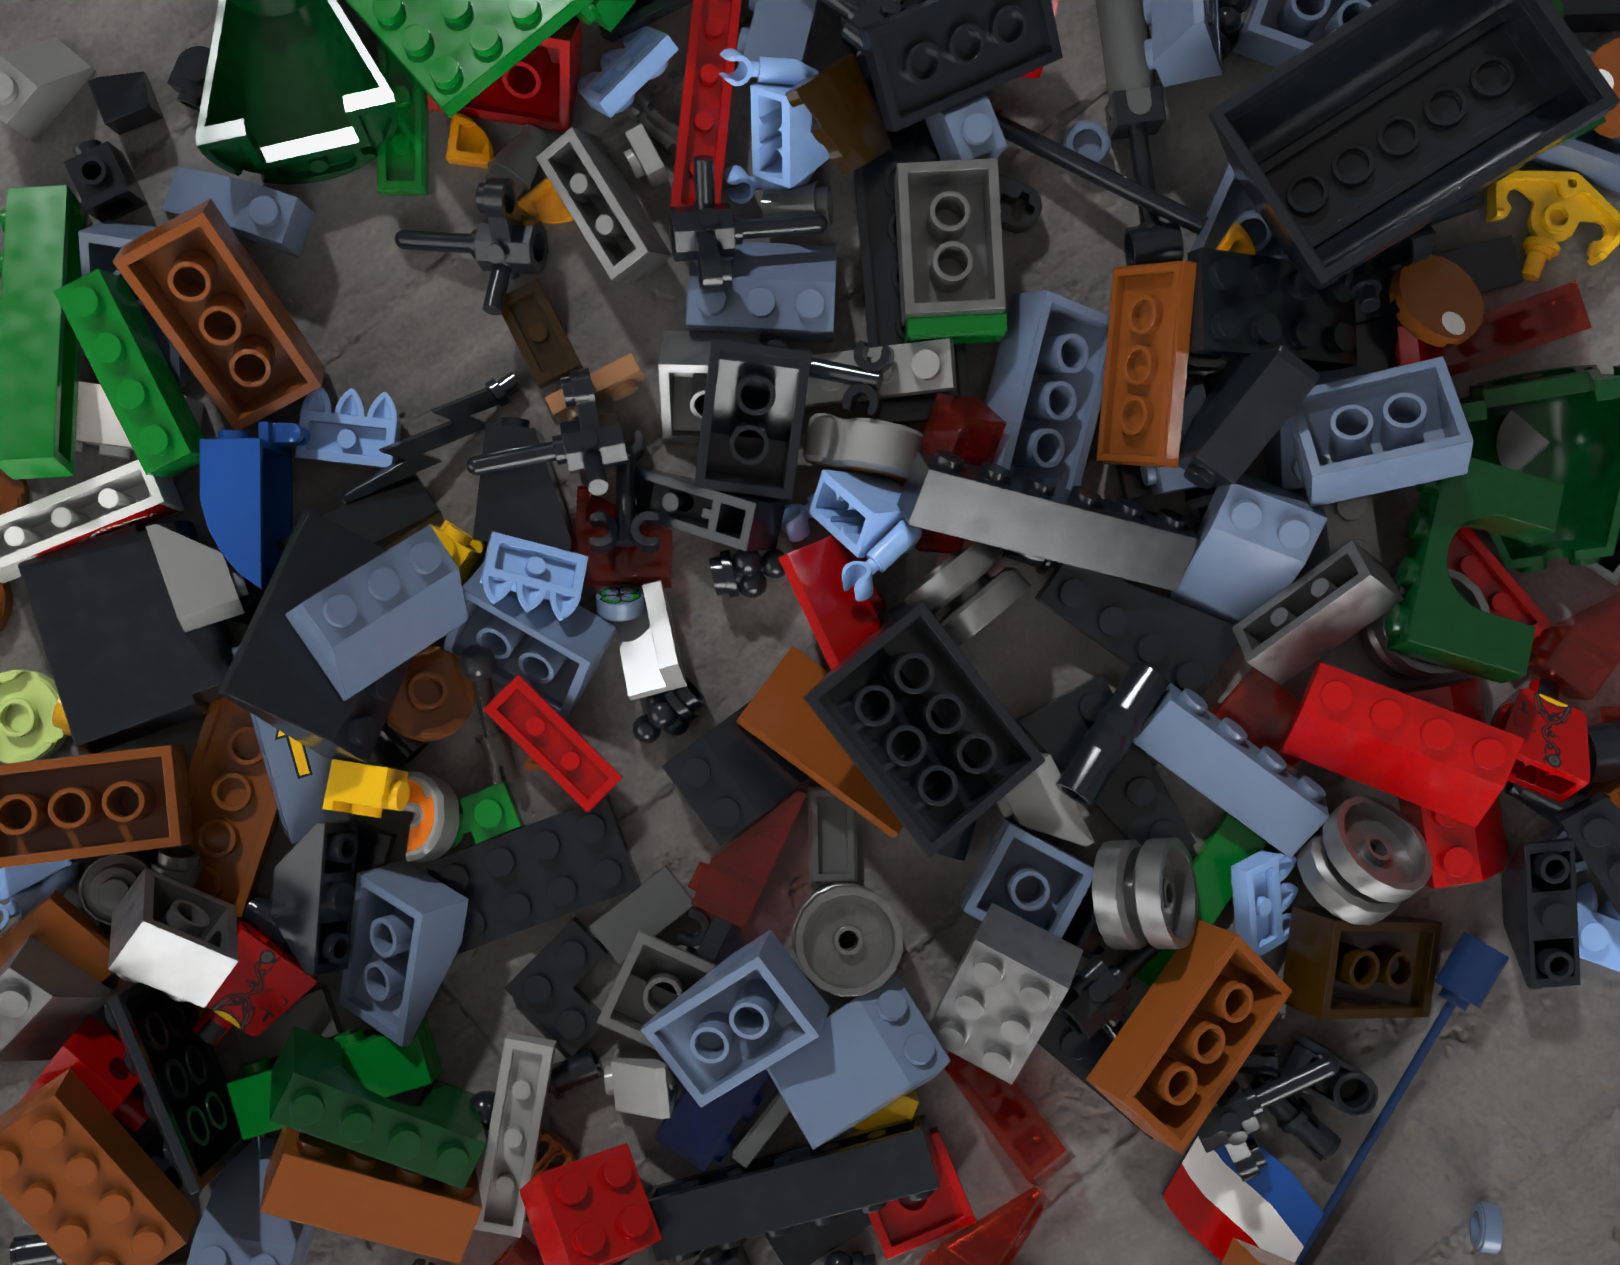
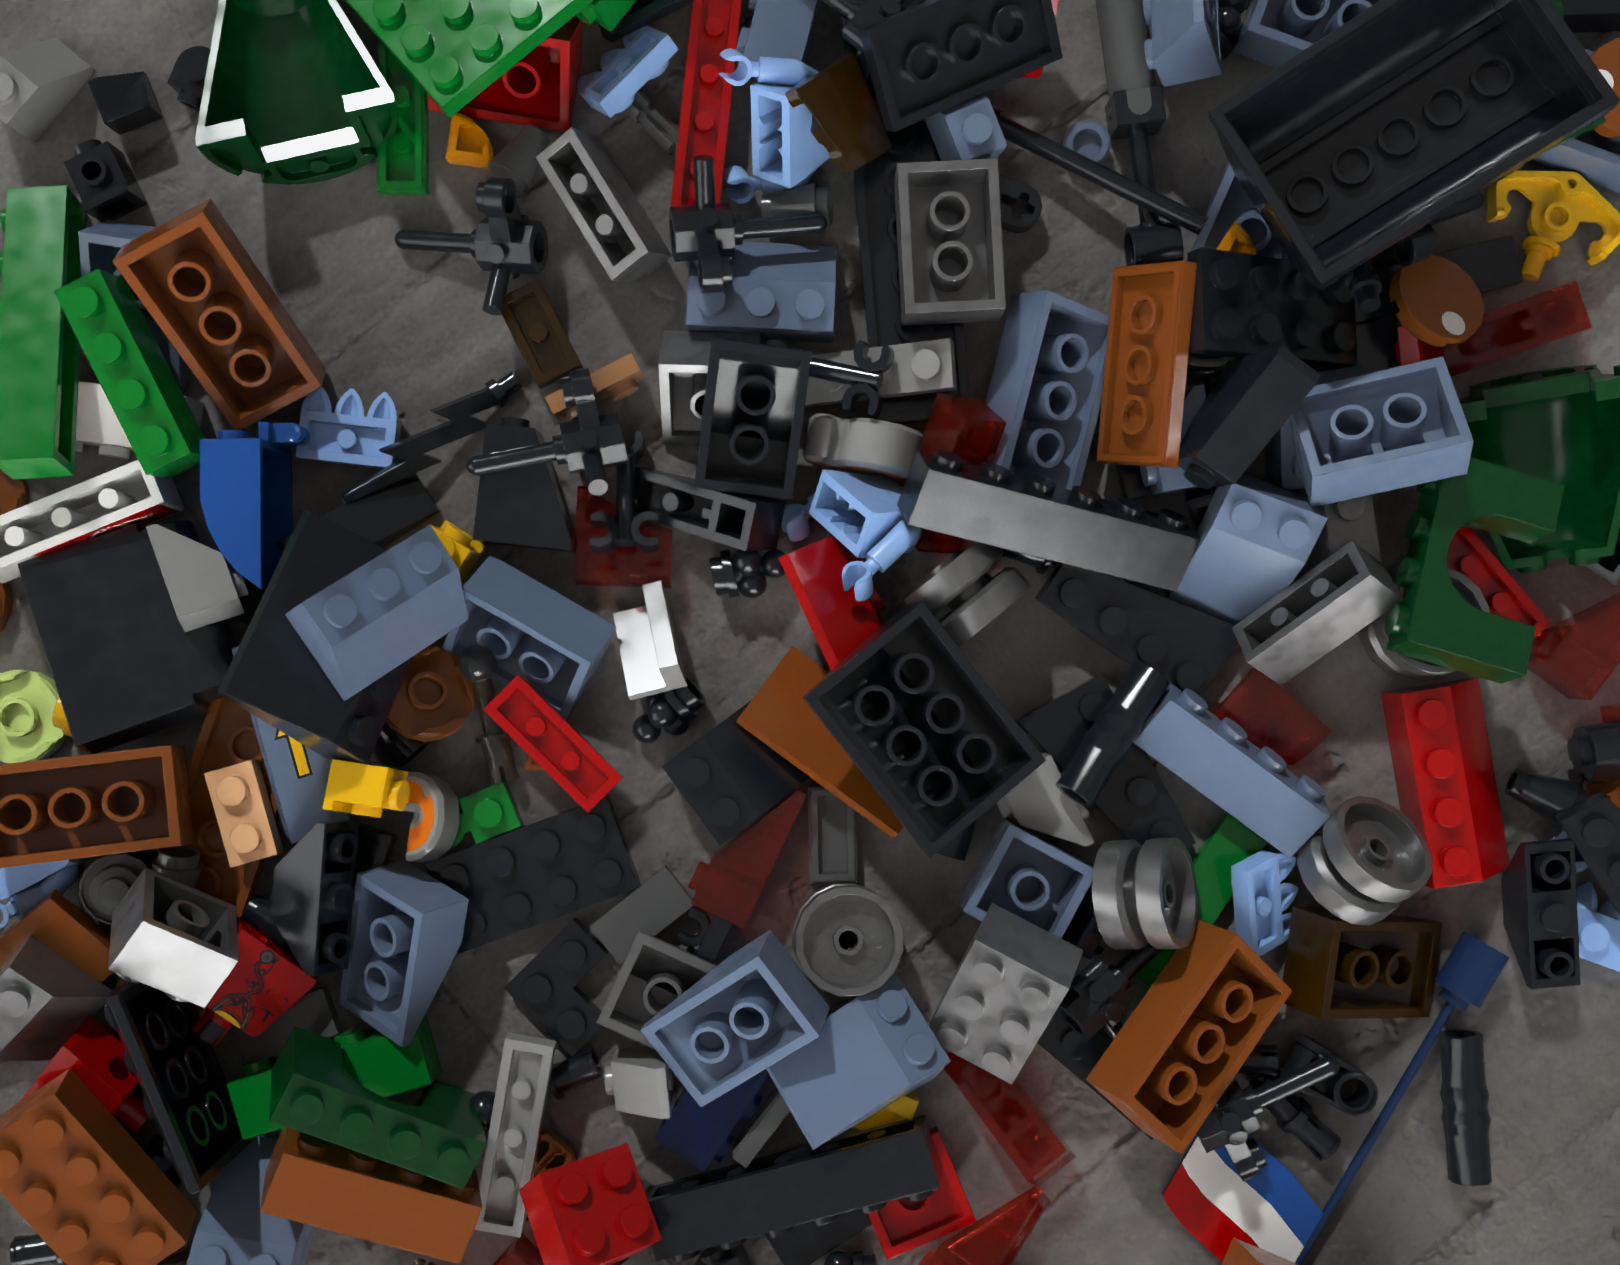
(243, 812): none -> light nougat plate
(248, 208): sand blue slope -> none
(533, 573): light blue plate -> none
(545, 204): light orange tile -> none
(620, 602): sand blue tile -> none
(644, 158): light grey plate -> none
(961, 329): green tile -> none
(1401, 744): red slope -> none
(1465, 1107): none -> black axle
(1486, 1227): sand blue tile -> none
(1518, 442): dark grey tile -> none
(1555, 743): red torso -> none

